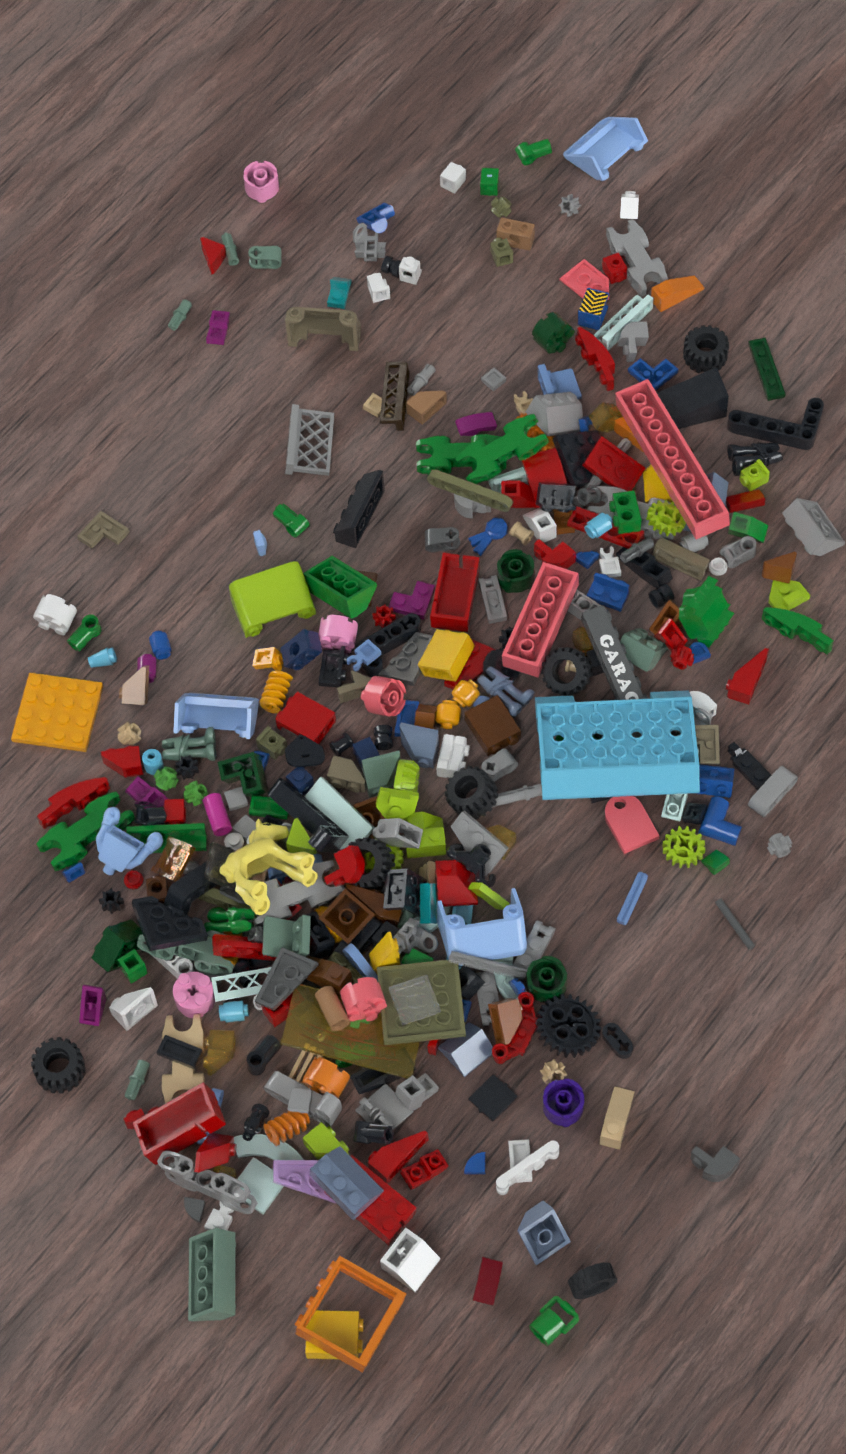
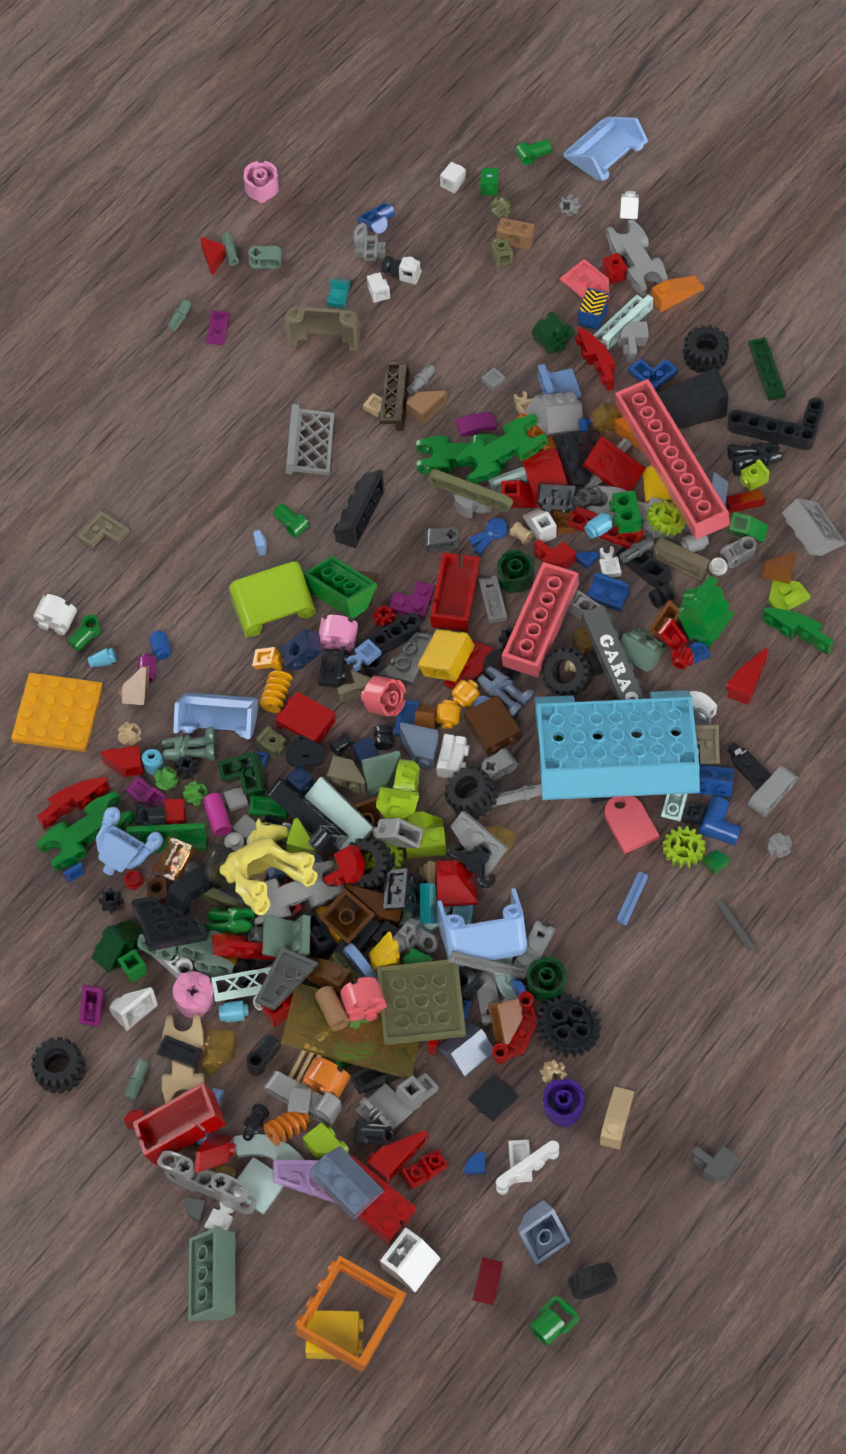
(414, 999): clear tile -> none
(488, 895): lime tile -> none
(614, 1043): black beam -> none

